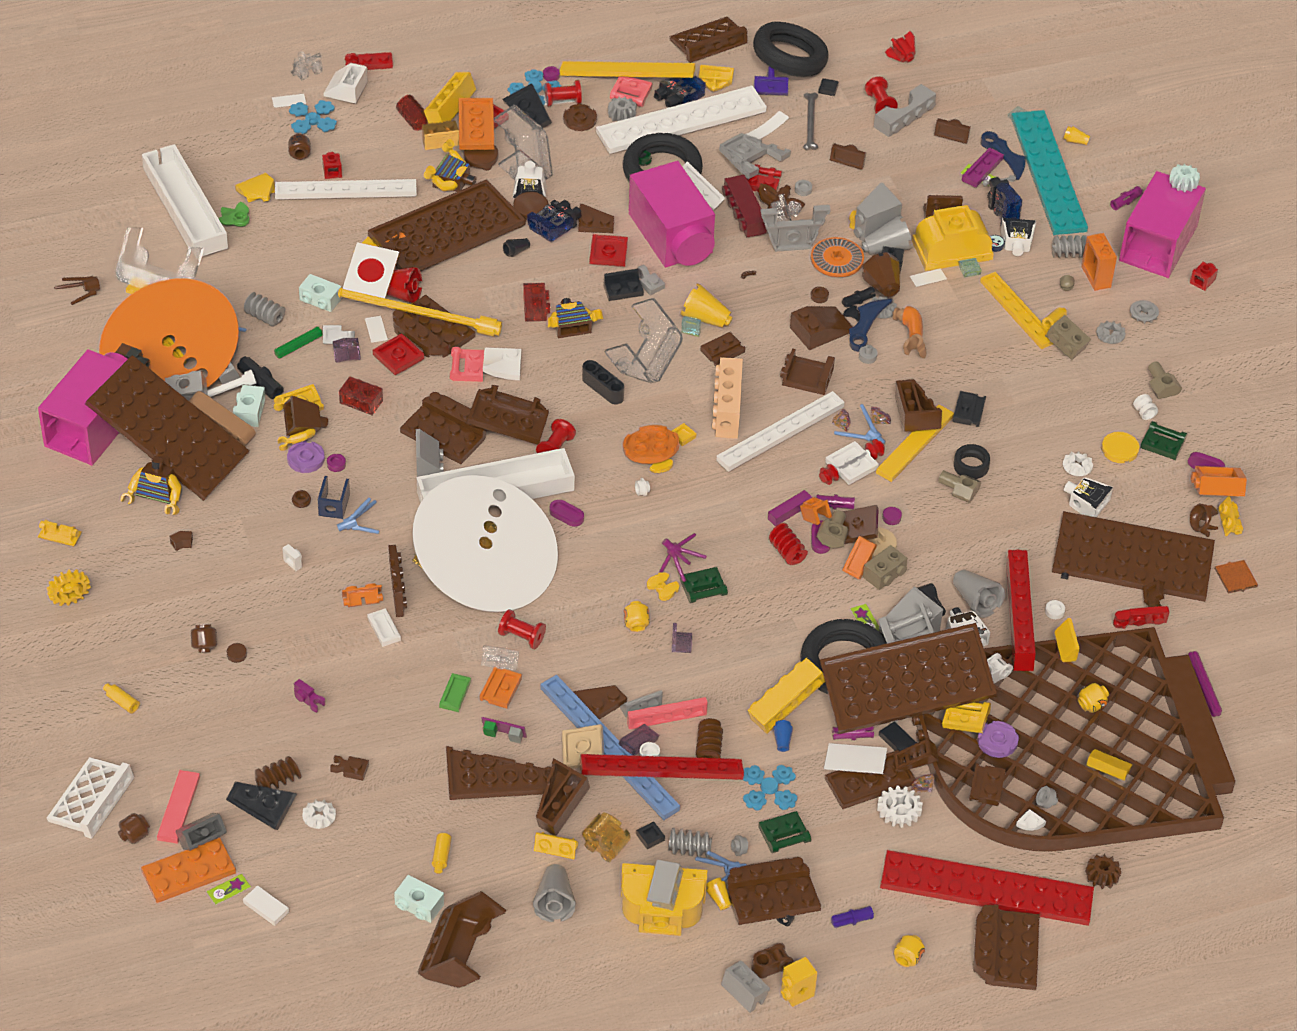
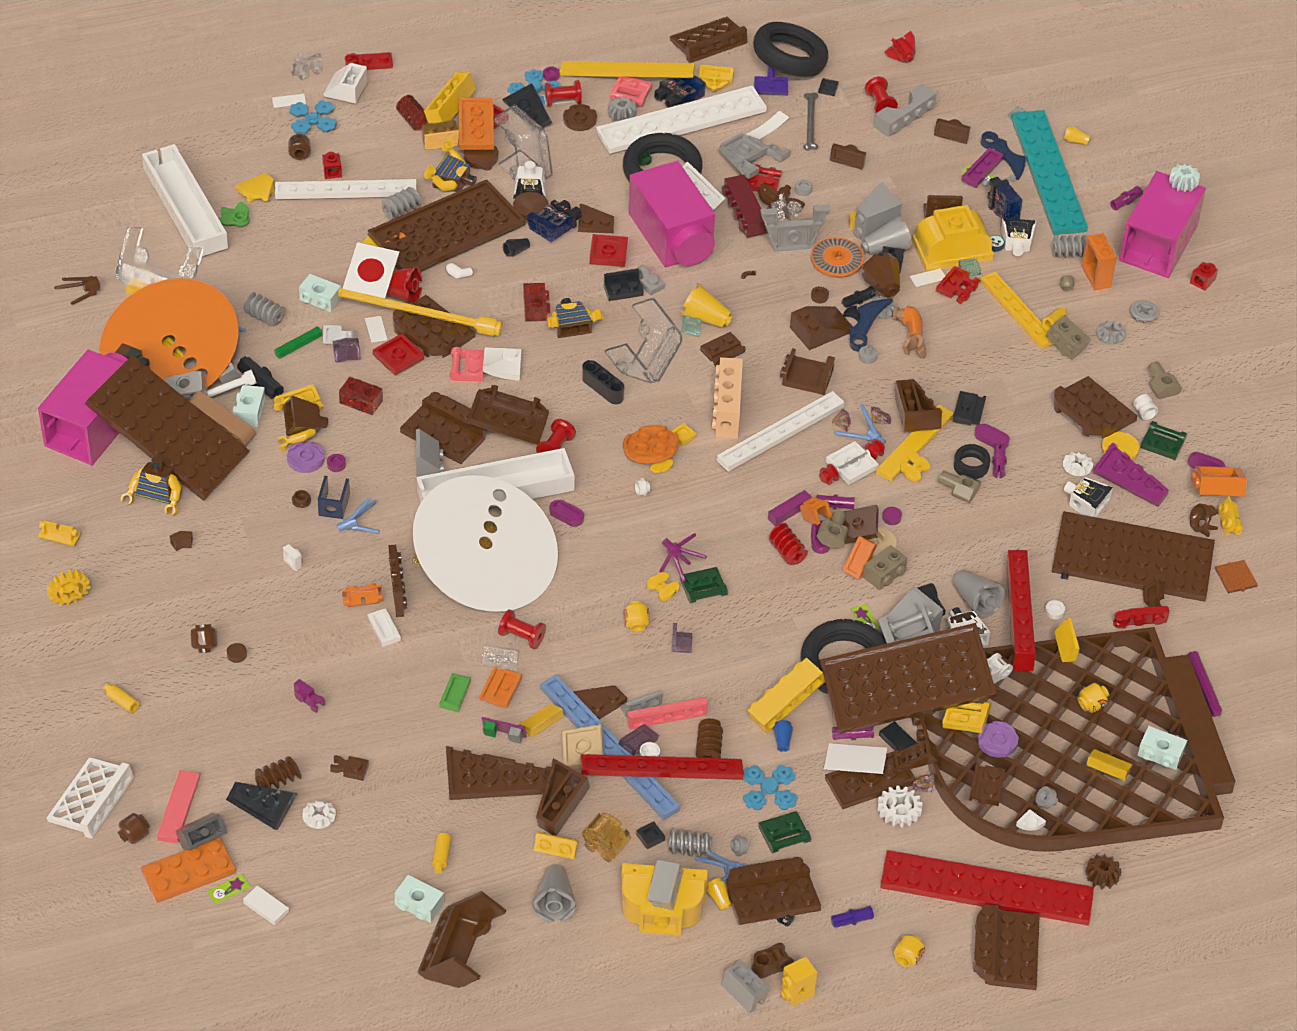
(400, 201): none -> light grey piece
(458, 272): none -> white arm
(542, 719): none -> yellow slope
(913, 472): none -> yellow piece
(952, 284): none -> red plate
(991, 435): none -> magenta tile
(999, 460): none -> magenta pin
(1093, 408): none -> reddish brown plate
(1125, 473): none -> magenta wing
(1162, 747): none -> light aqua brick

